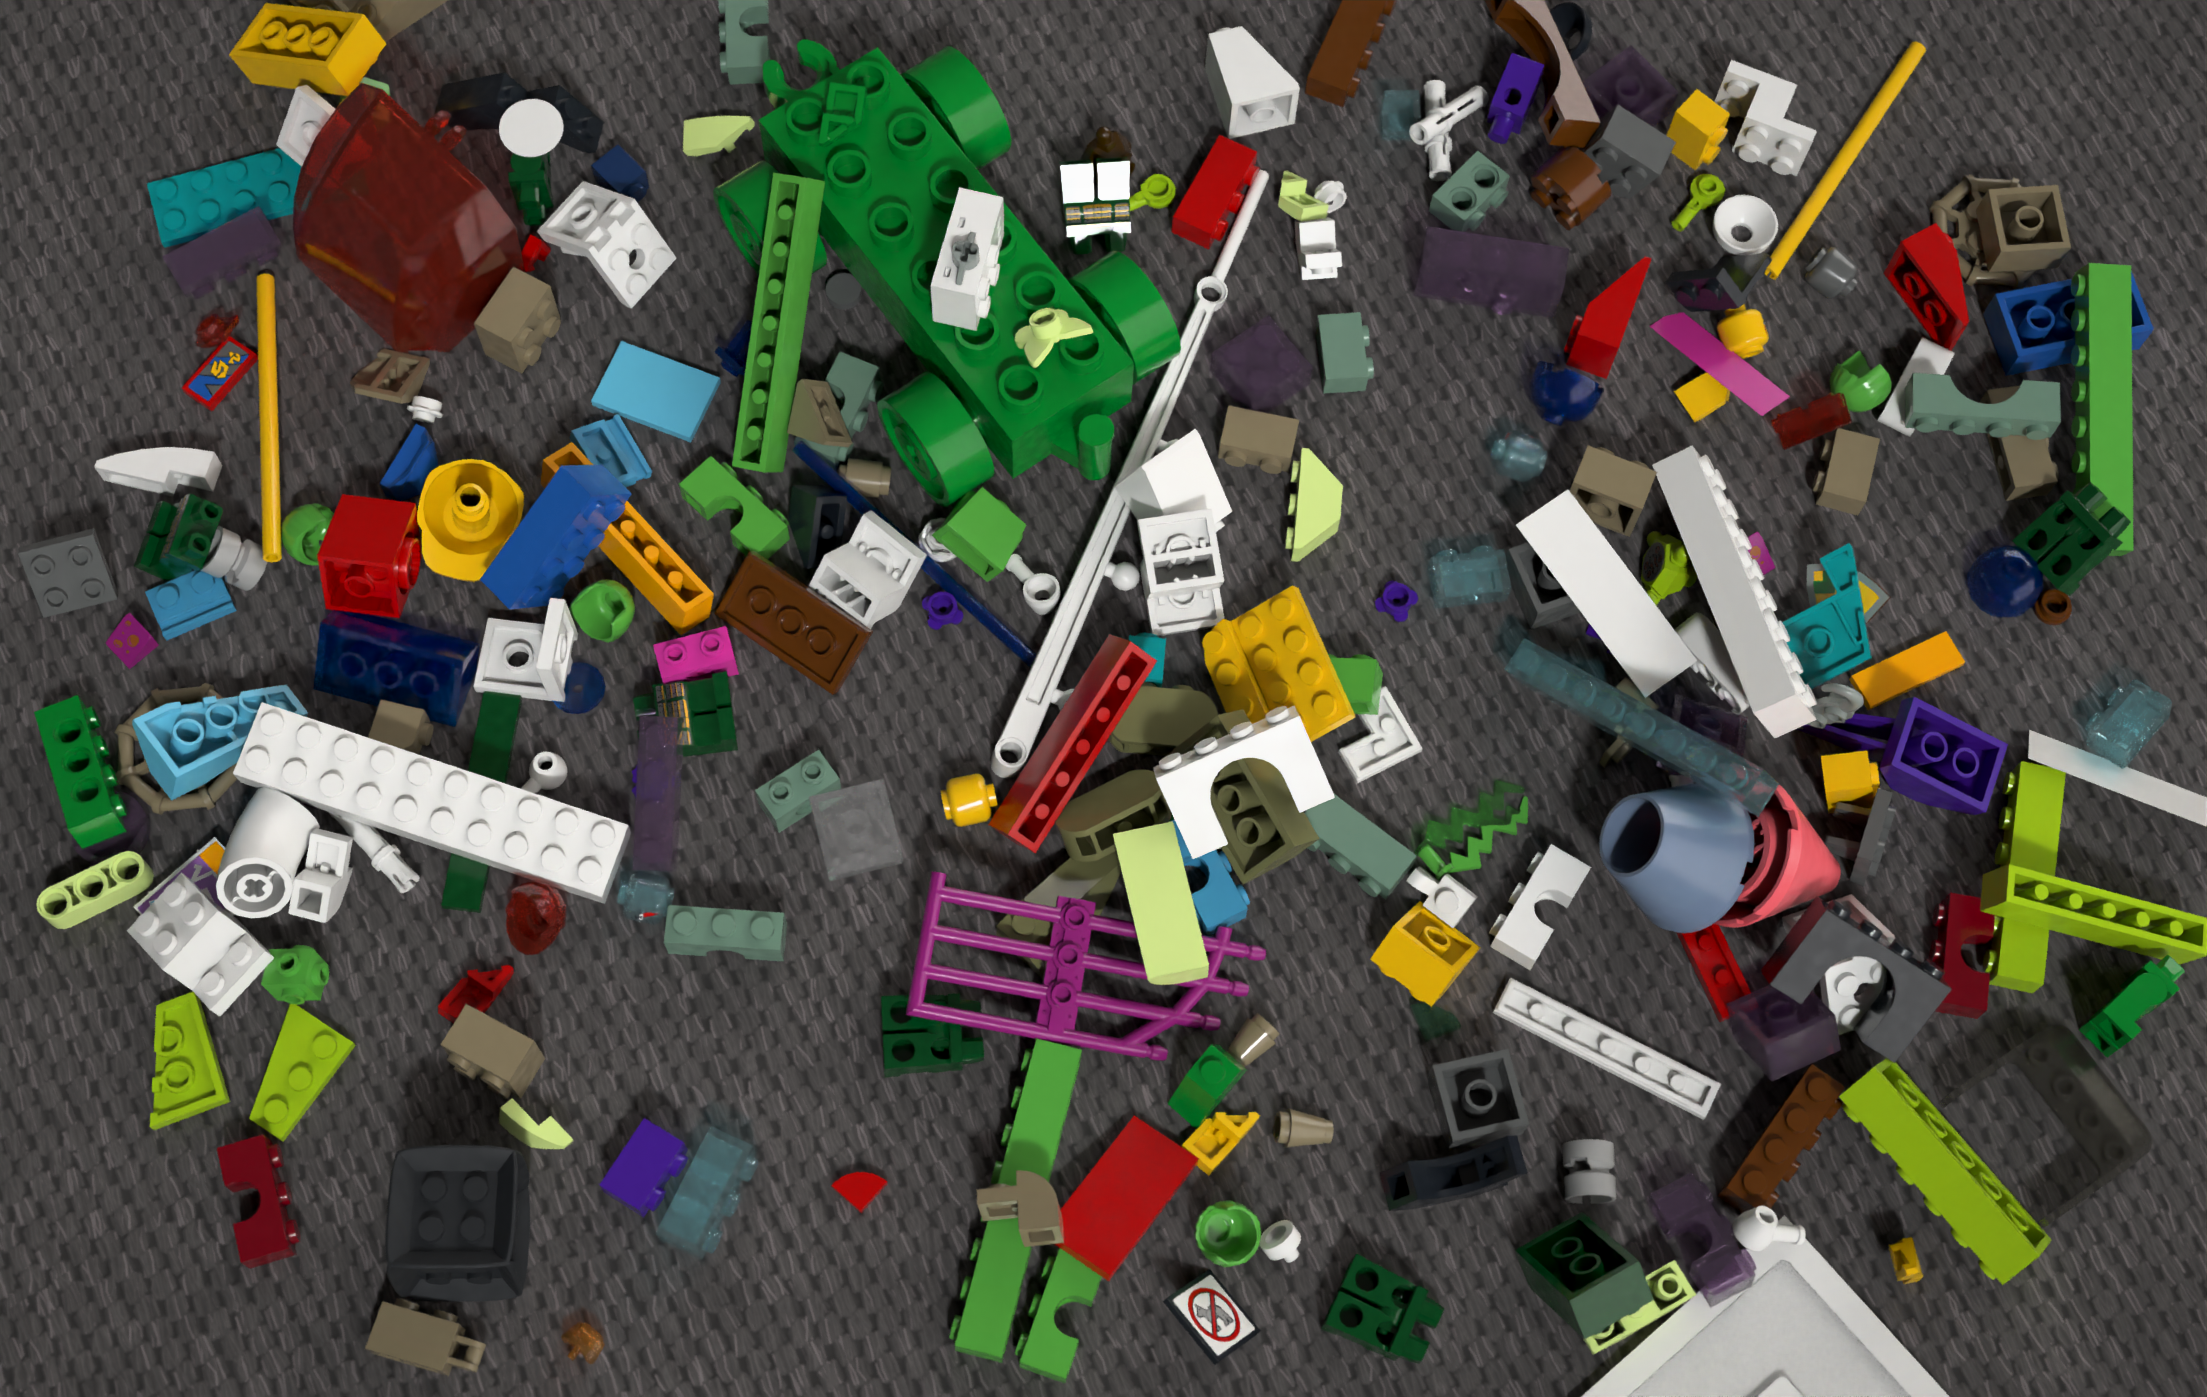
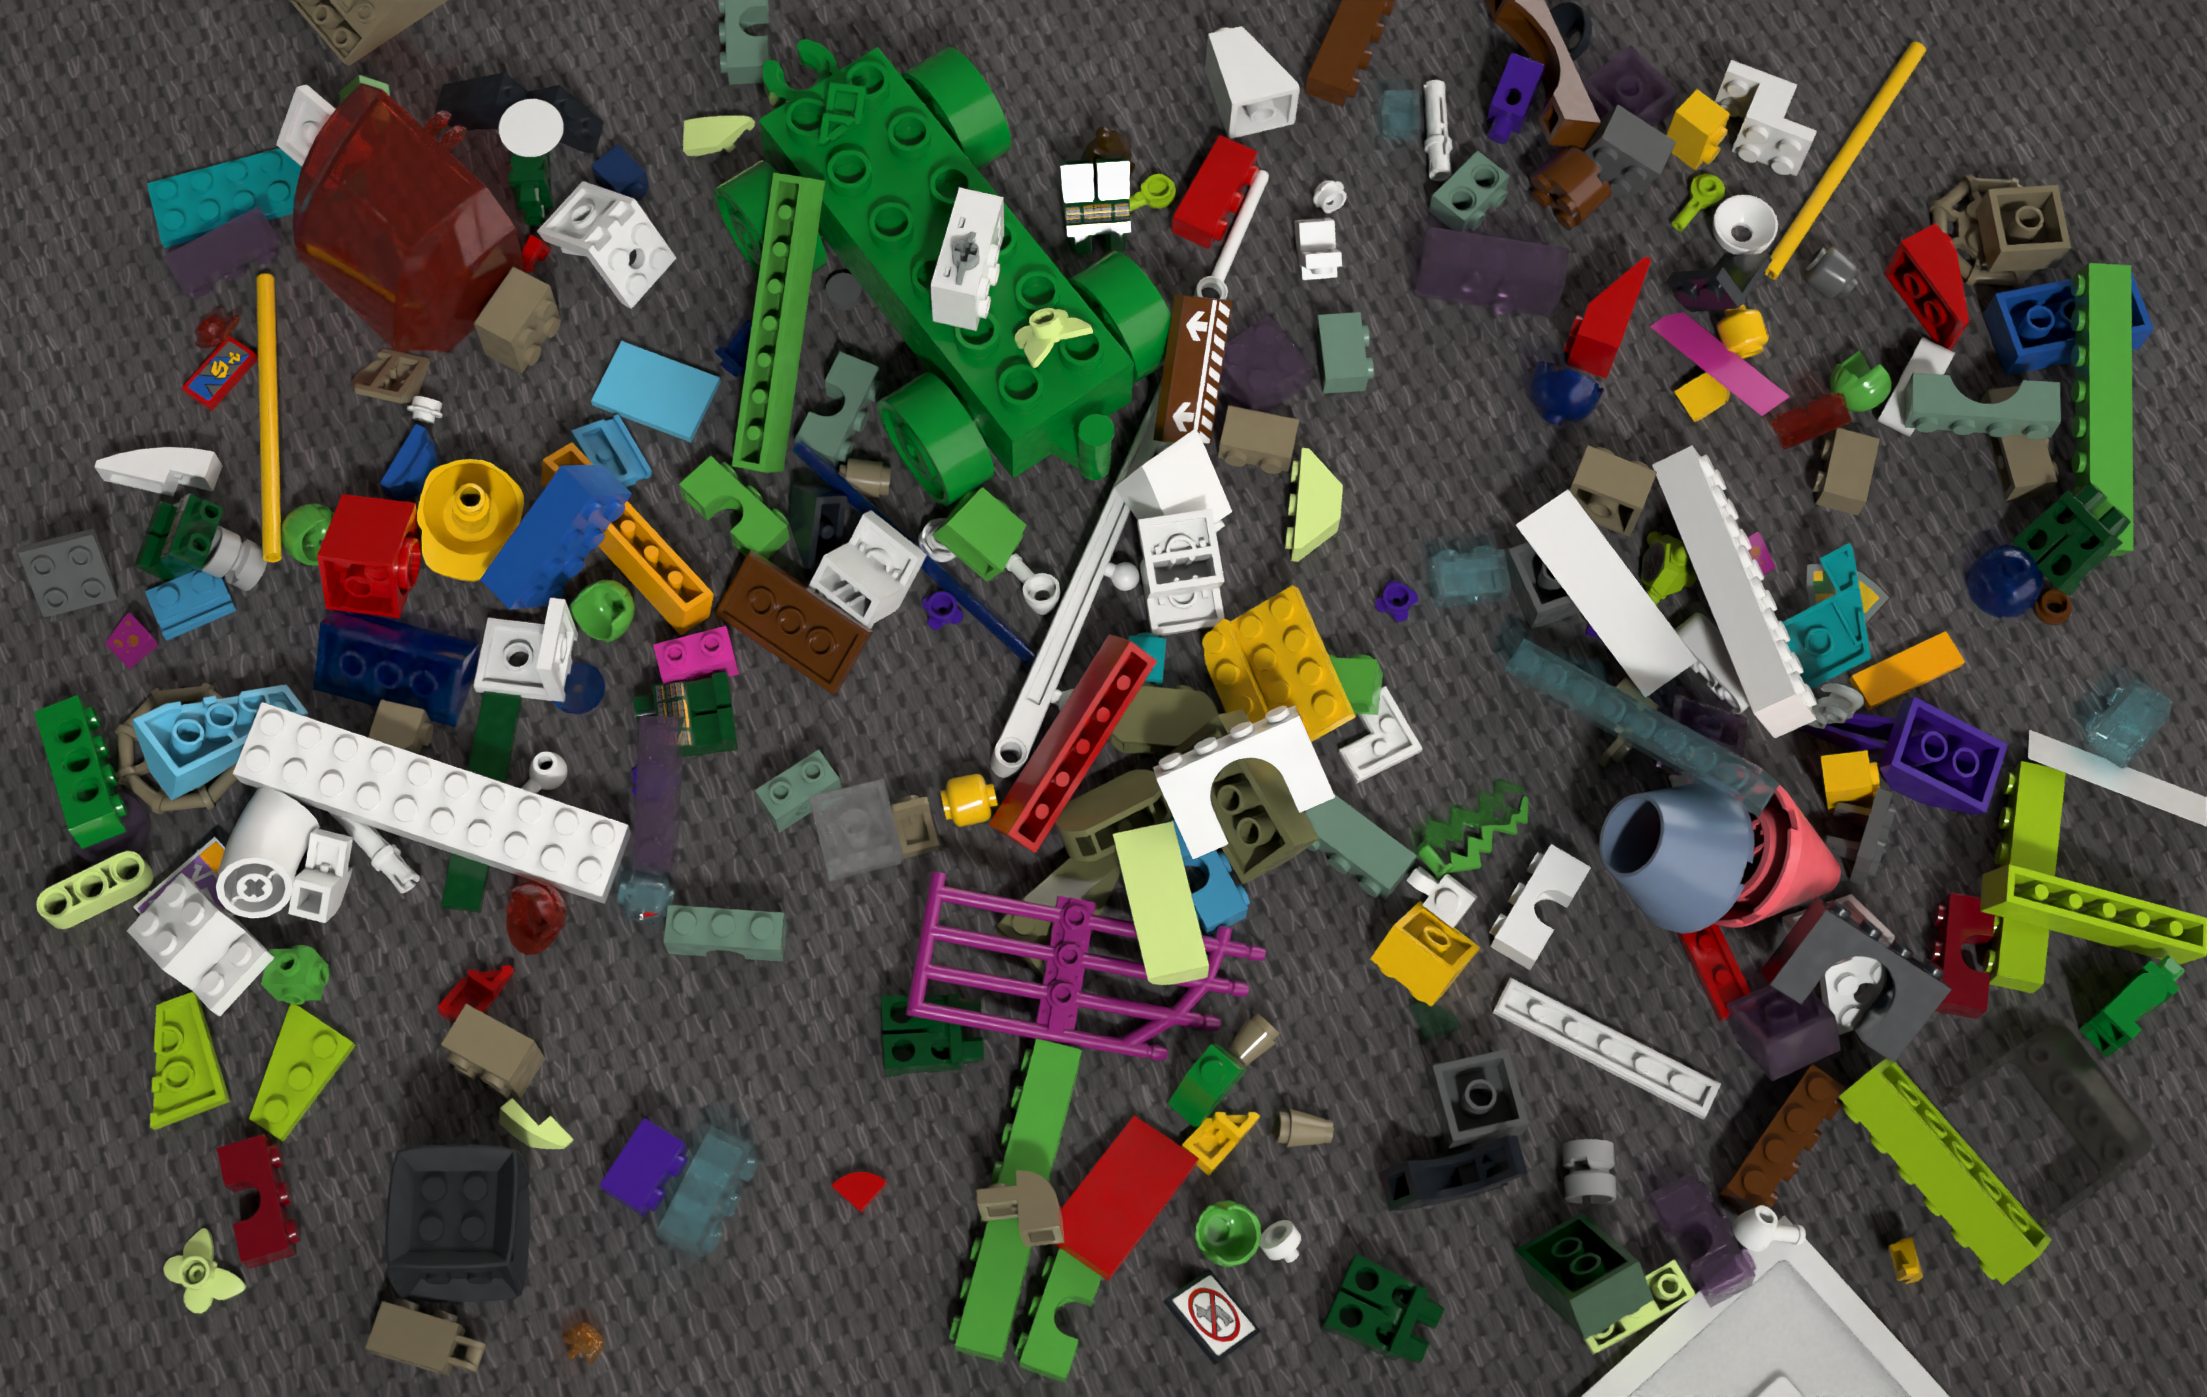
(201, 1275): none -> yellowish green animal
(308, 47): yellow brick -> none
(817, 415): dark tan slope -> none
(914, 826): none -> dark tan bracket
(1192, 368): none -> reddish brown tile
(1296, 202): yellowish green slope -> none
(1427, 127): white pin -> none
(1518, 456): clear light blue head -> none

